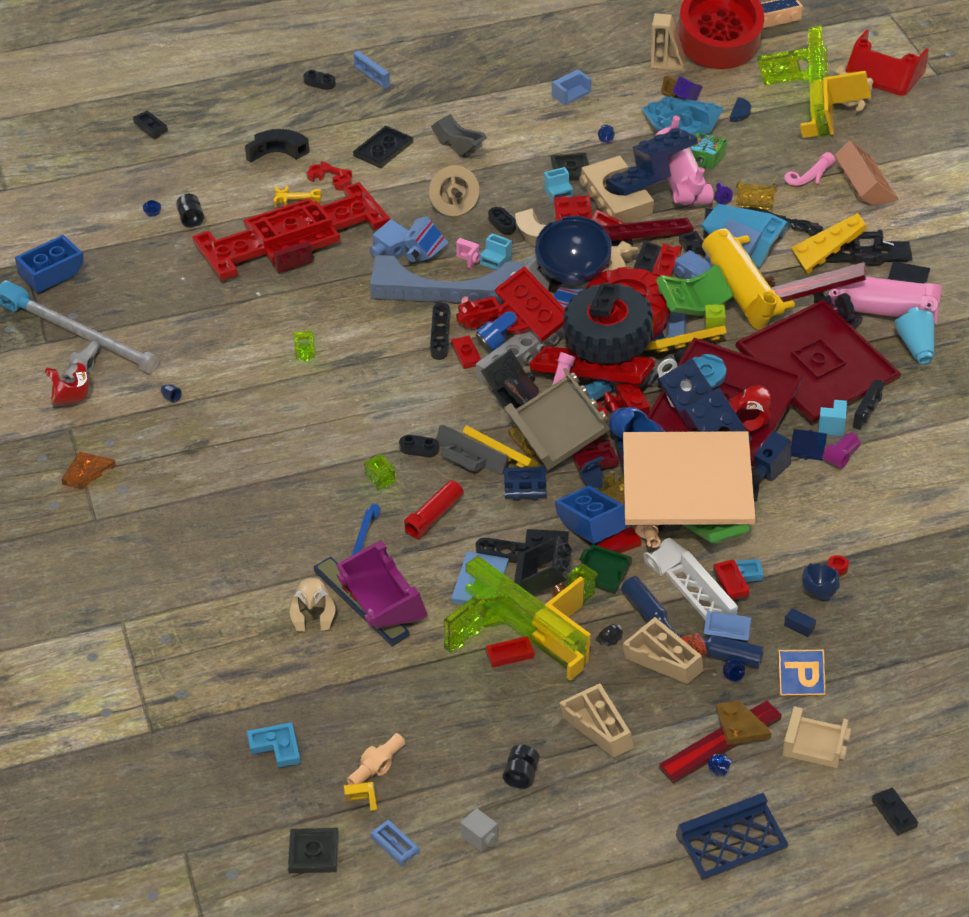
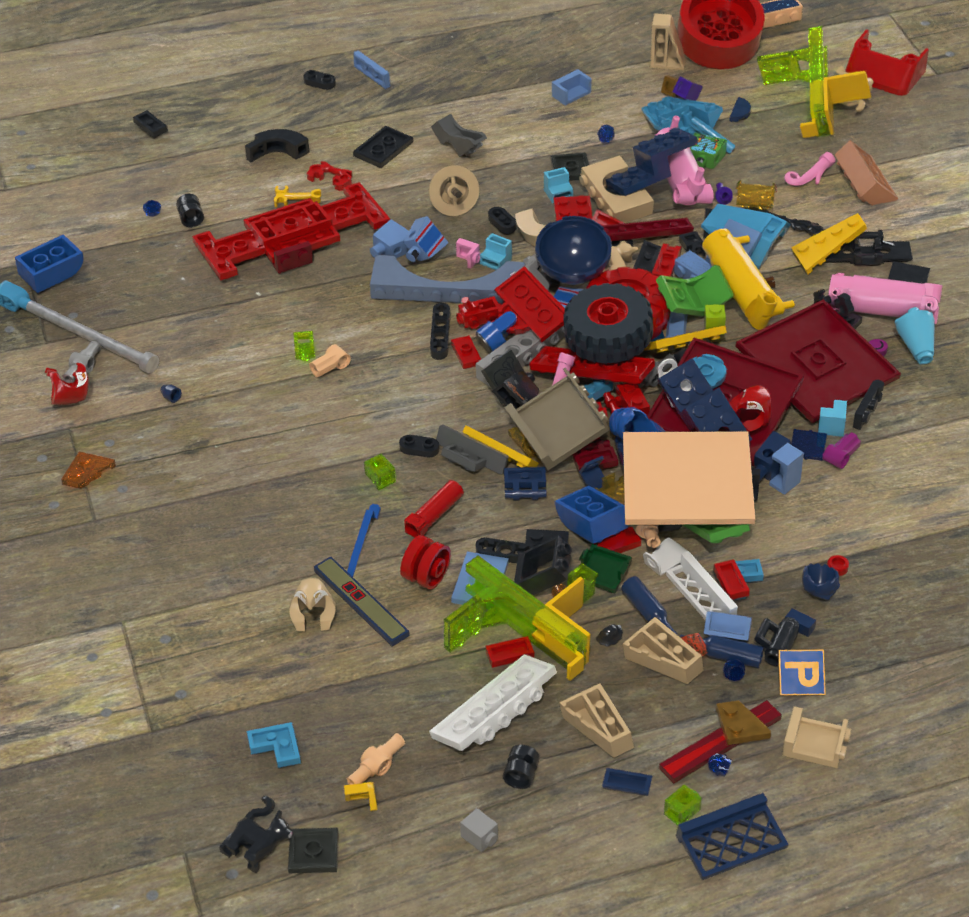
(254, 837): none -> black animal
(333, 358): none -> light nougat piece
(380, 588): magenta windscreen -> none
(406, 855): medium blue tile -> none
(425, 562): none -> red wheel
(495, 704): none -> white plate
(605, 300): black plate -> none
(627, 782): none -> dark blue tile
(682, 805): none -> clear neon green brick
(704, 129): none -> dark azure axle
(782, 639): none -> black piece
(790, 468): none -> medium blue panel
(821, 282): tile -> none
(880, 345): none -> magenta tile
(894, 811): black plate -> none

